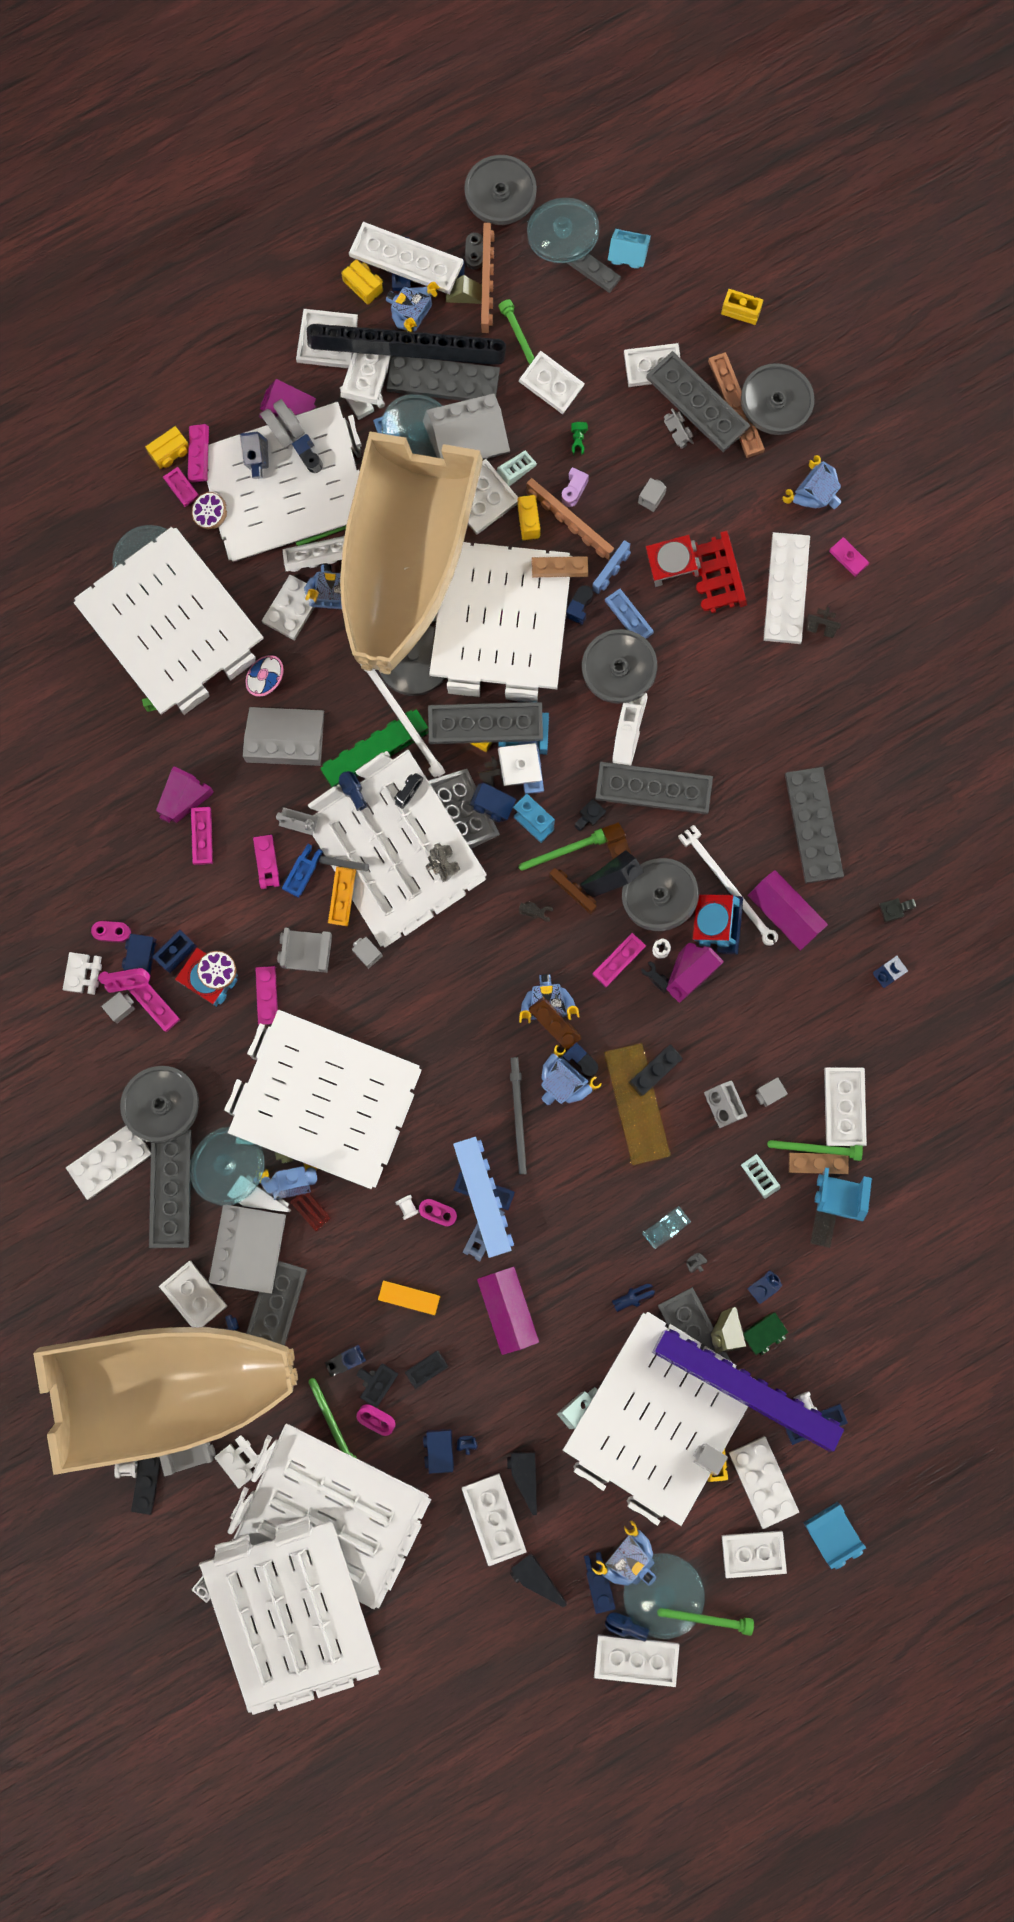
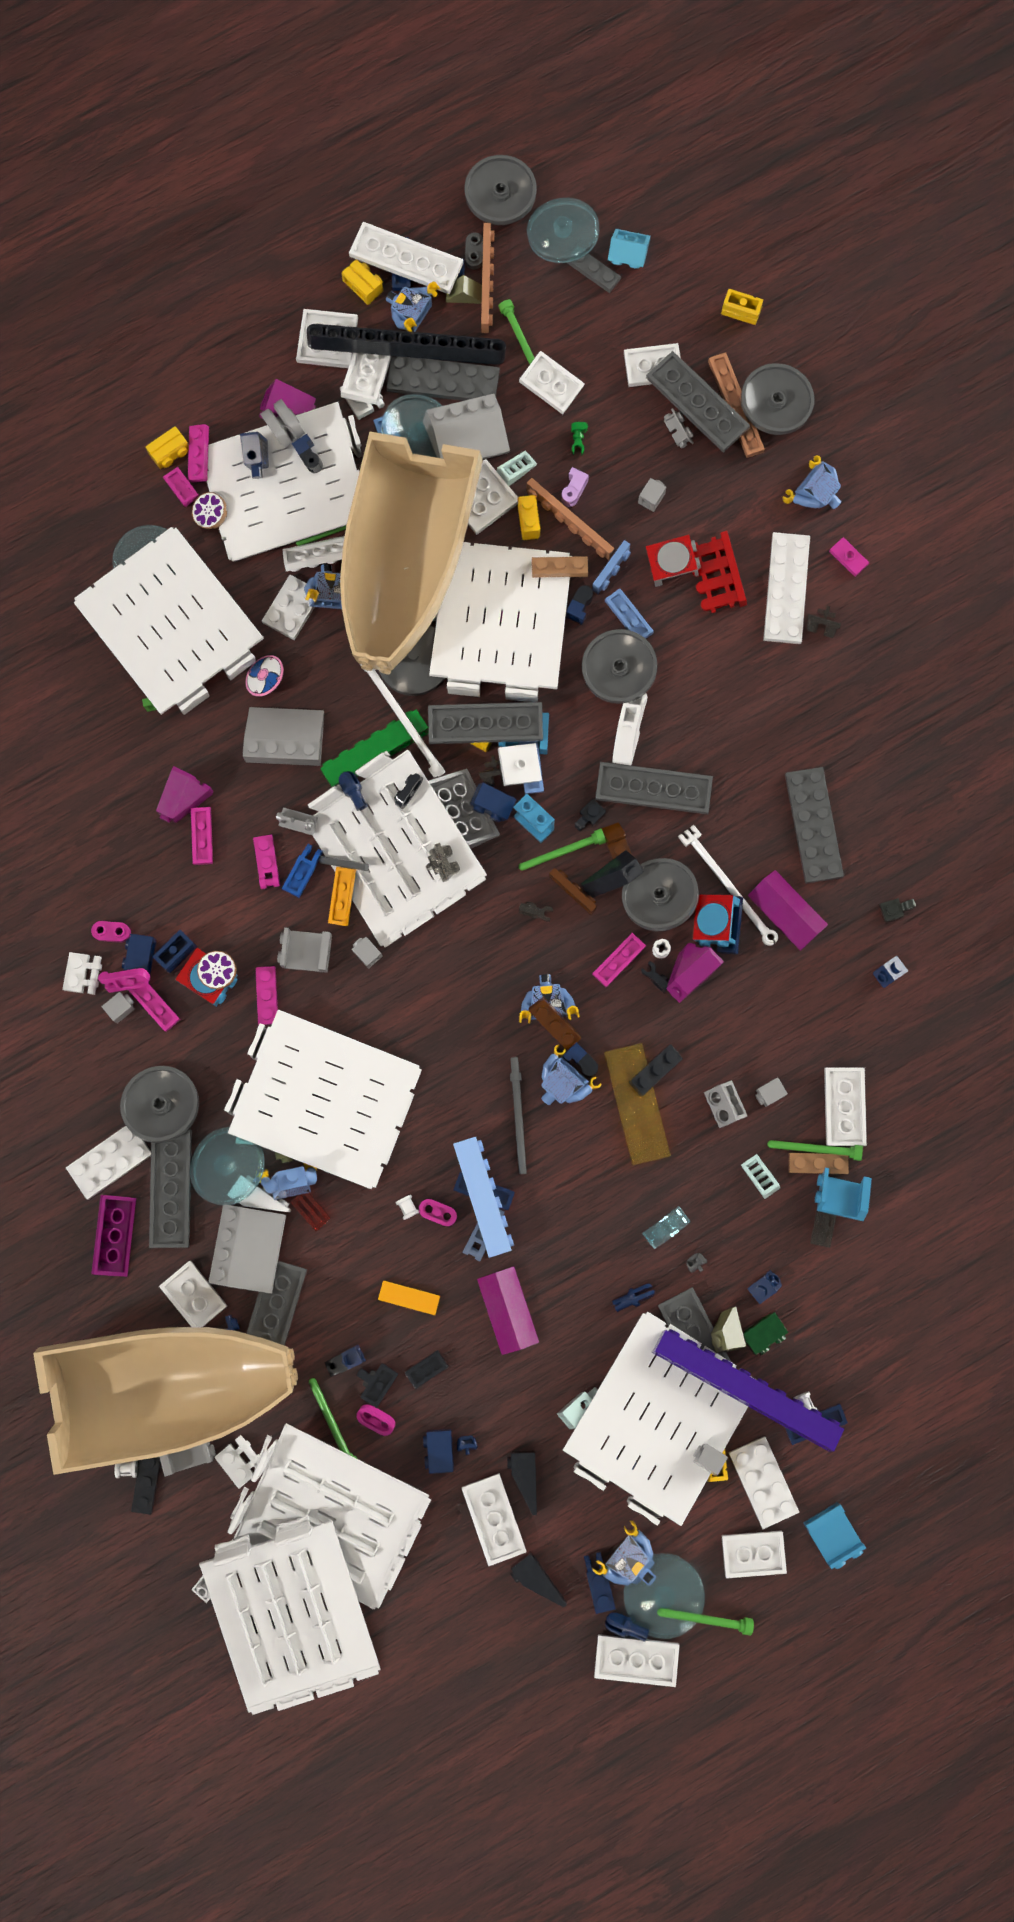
(113, 1235): none -> magenta slope

